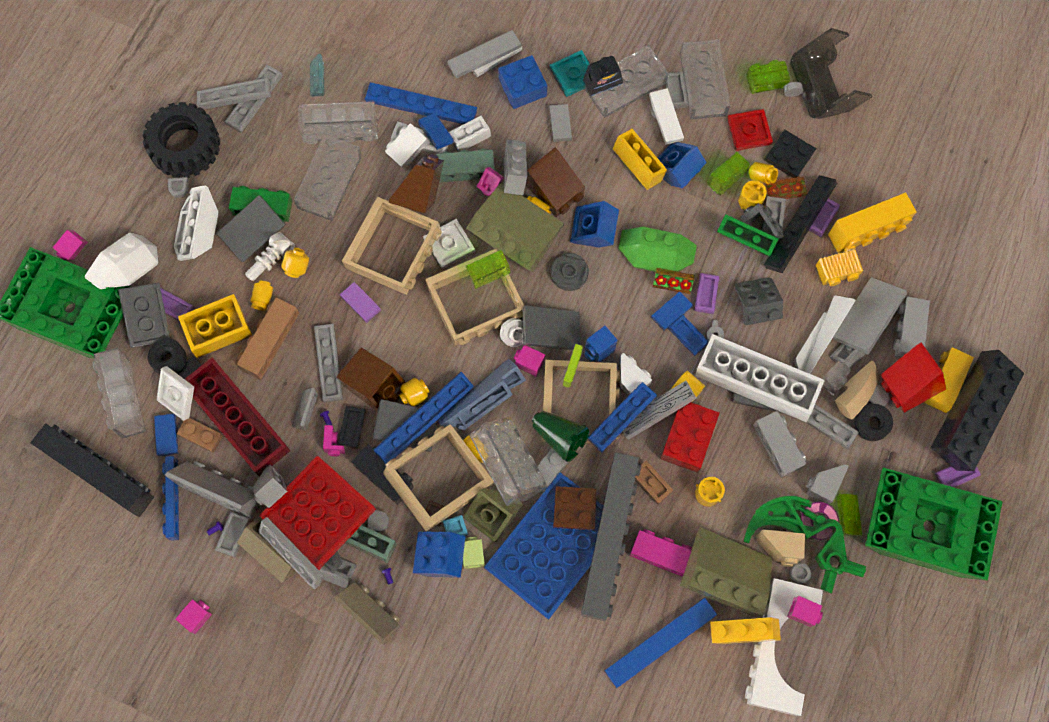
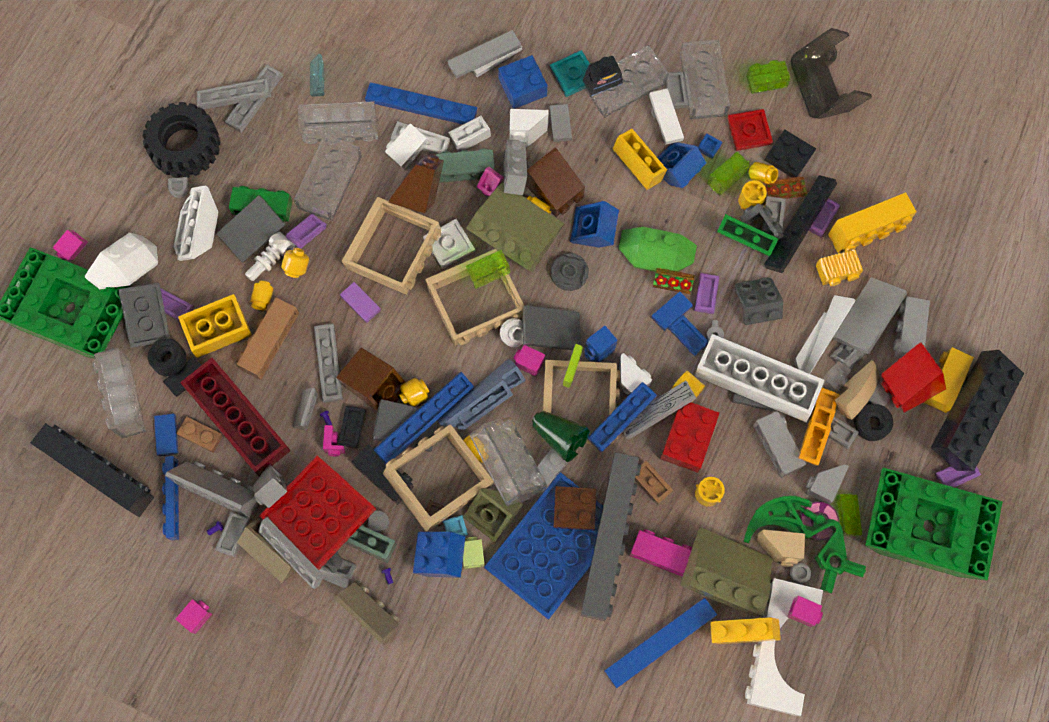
(175, 393): white tile -> none
(306, 231): none -> medium lavender tile
(435, 131): blue tile -> none
(527, 124): none -> white slope
(709, 146): none -> blue tile
(793, 89): light grey tile -> none
(819, 427): none -> light orange slope

